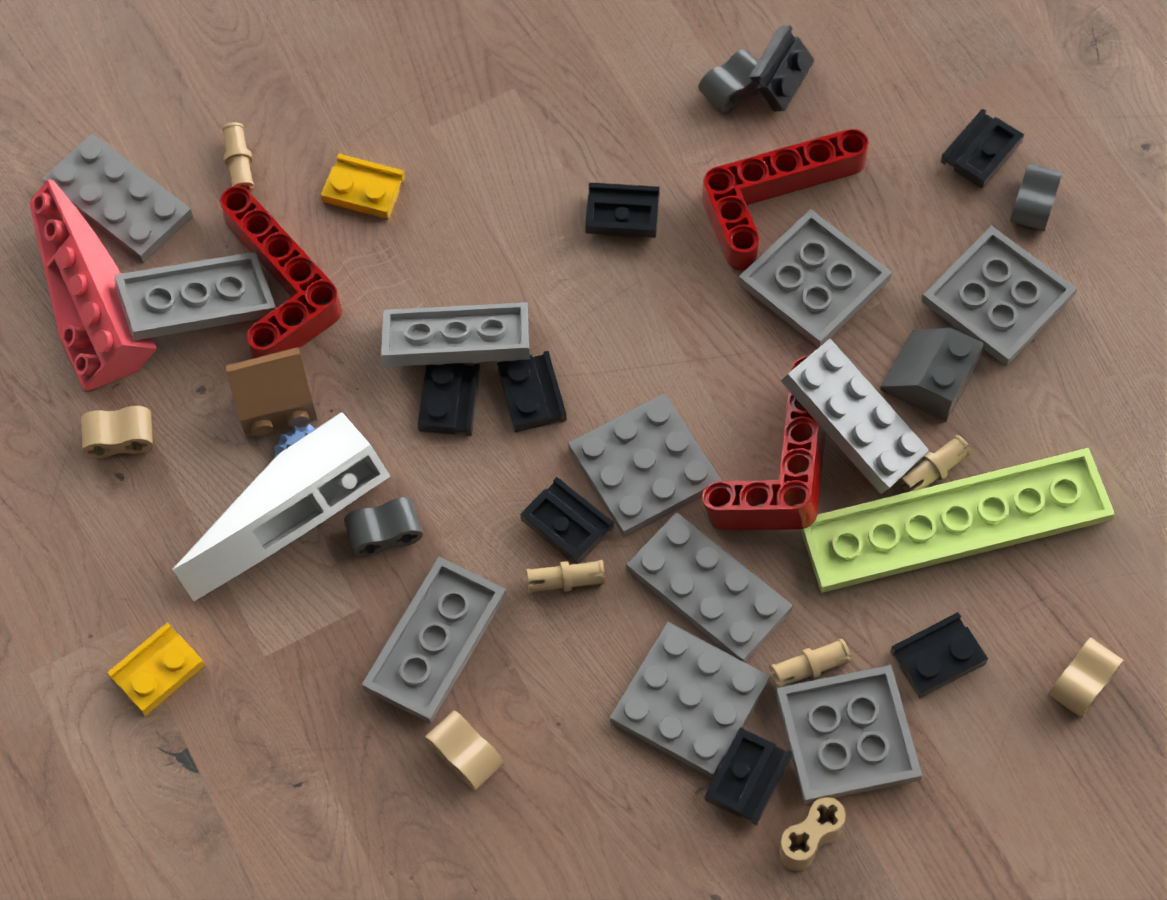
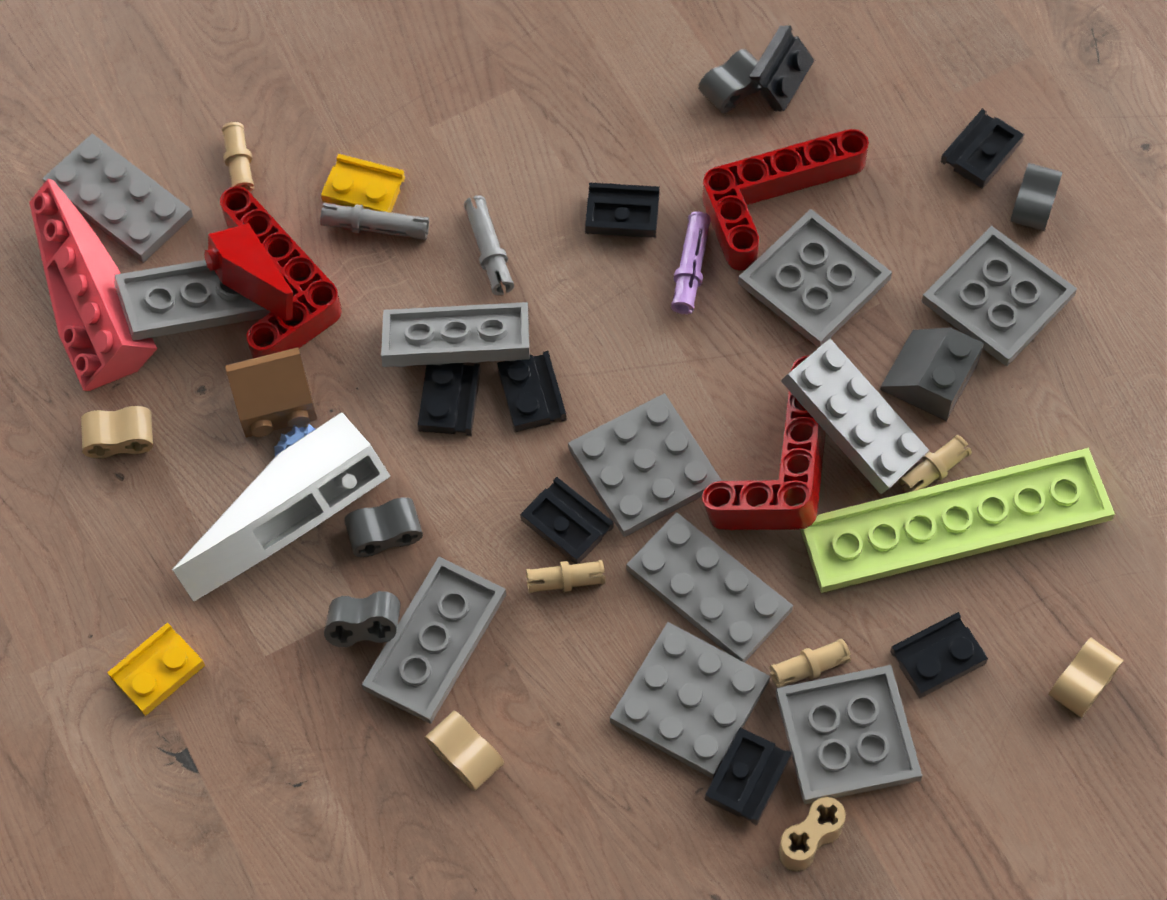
(248, 269): none -> red slope
(362, 619): none -> dark grey axle
(383, 222): none -> light grey pin
(492, 257): none -> light grey pin
(688, 274): none -> lavender pin

